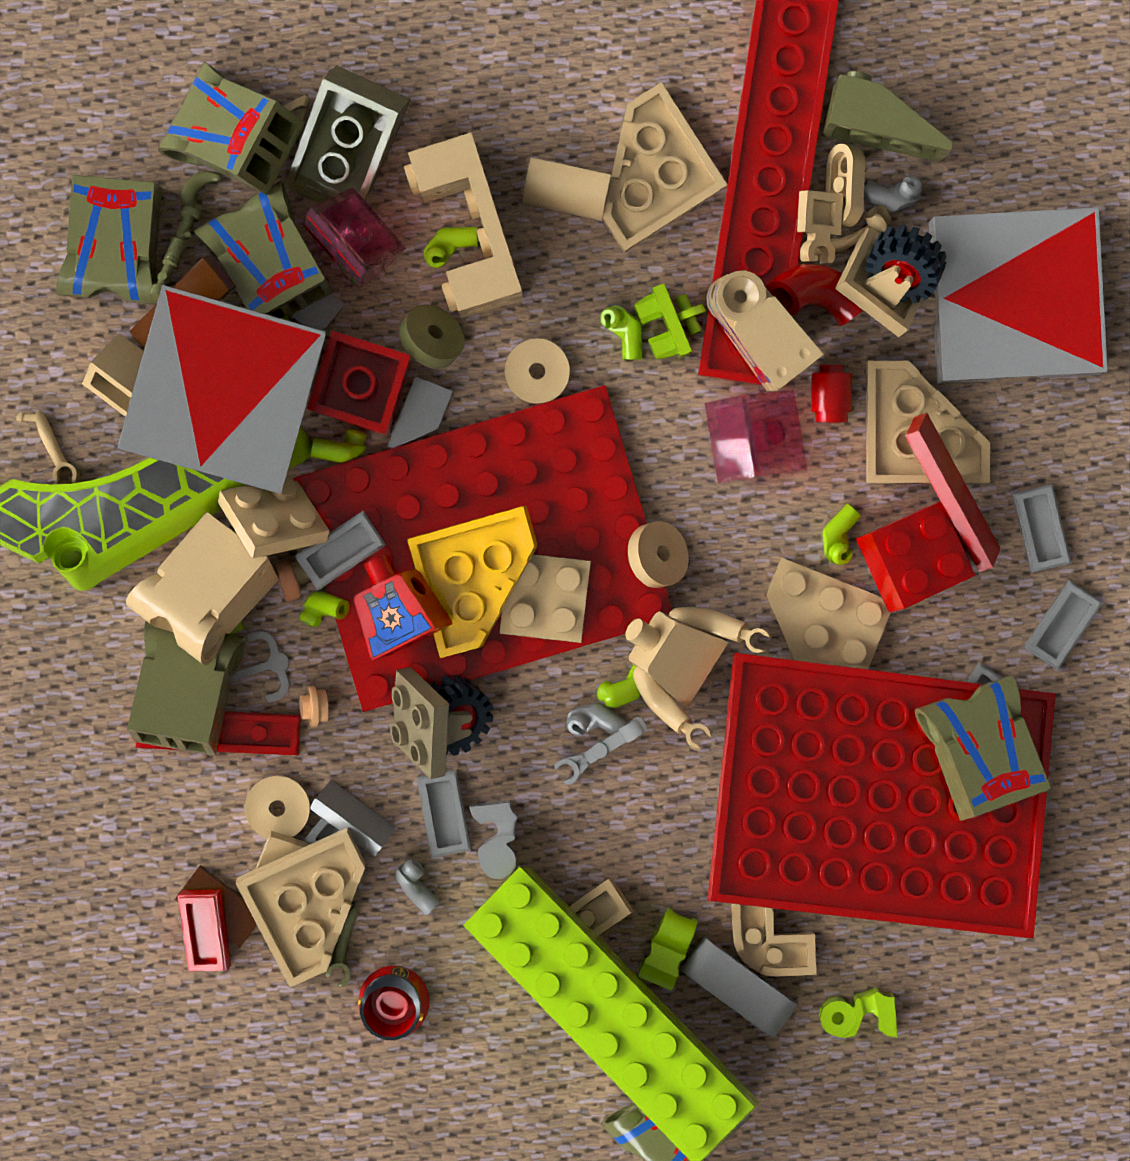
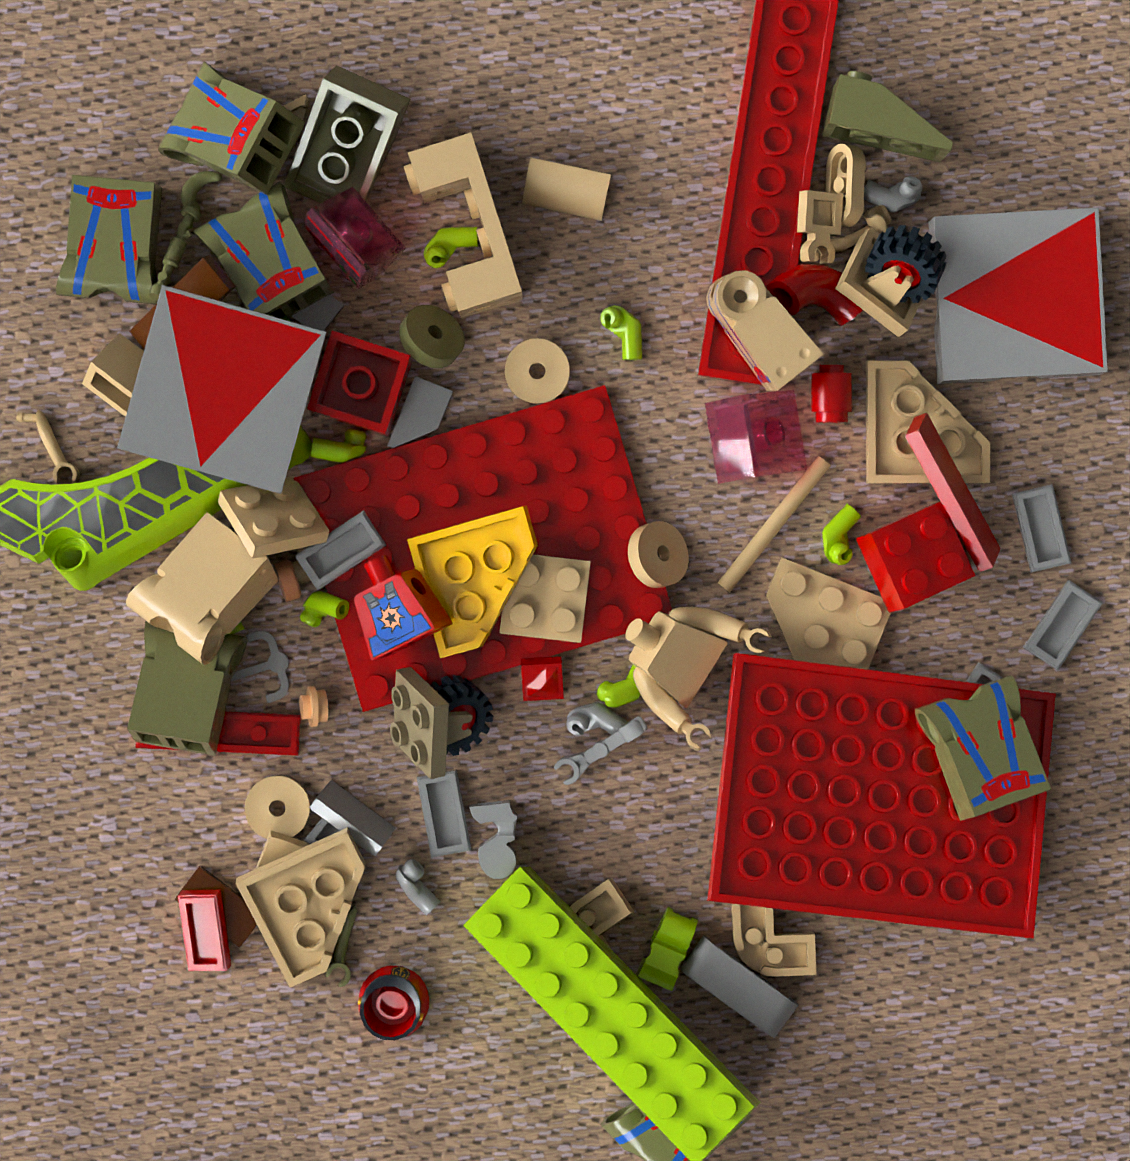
(542, 678): none -> red tile
(656, 170): tan plate -> none
(660, 305): lime hips -> none
(774, 524): none -> tan bar
(844, 1018): lime leg -> none

